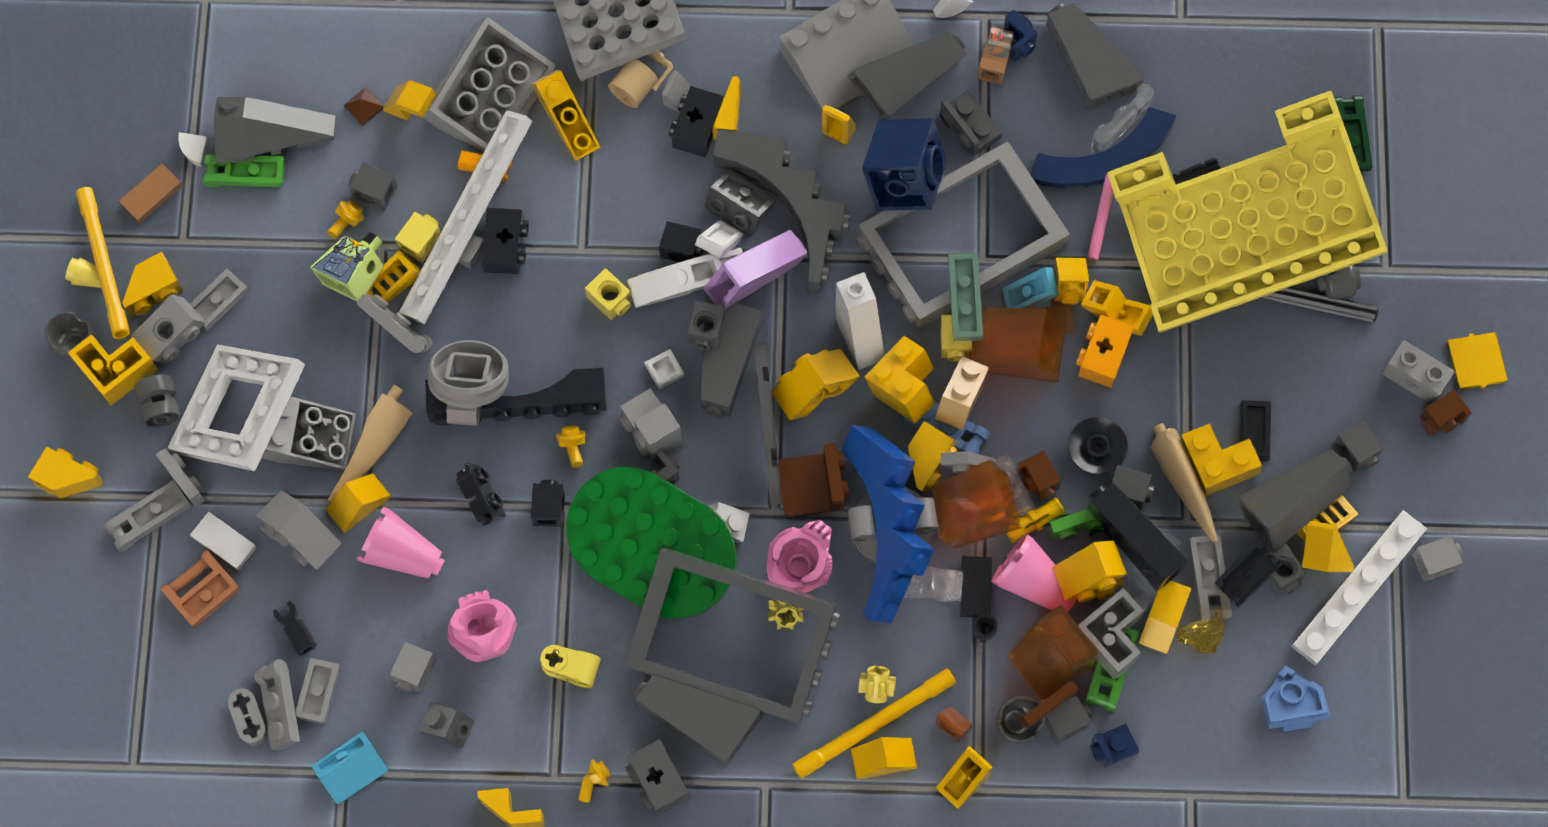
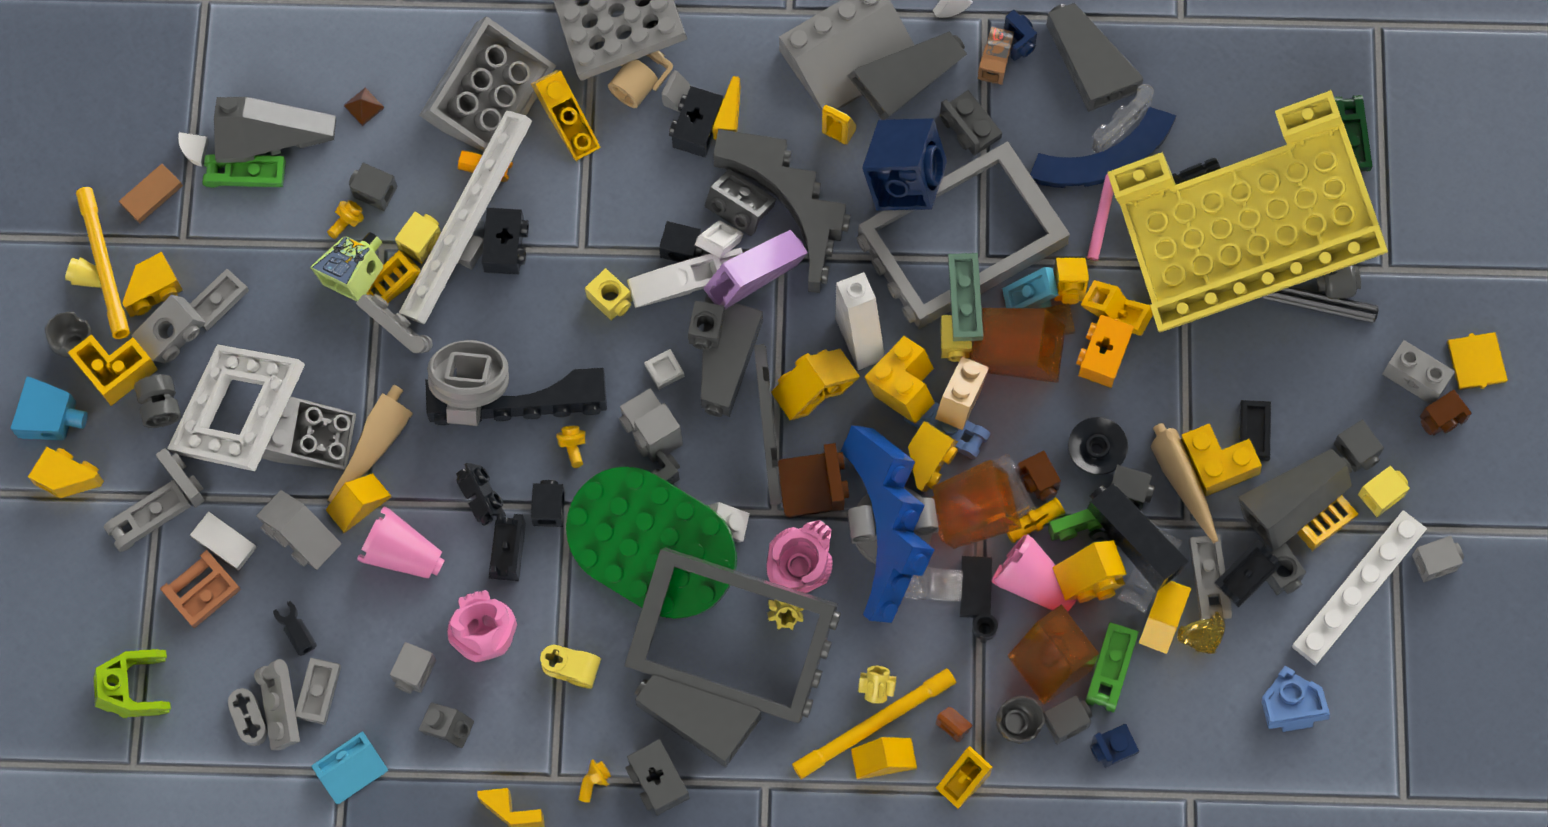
(46, 412): none -> dark azure torso
(116, 697): none -> lime piece
(409, 99): yellow slope -> none
(507, 547): none -> black hinge
(962, 460): light grey plate -> none
(1049, 704): reddish brown tile -> none
(1106, 632): light grey brick -> none
(1325, 549): yellow slope -> none
(1384, 490): none -> light yellow brick

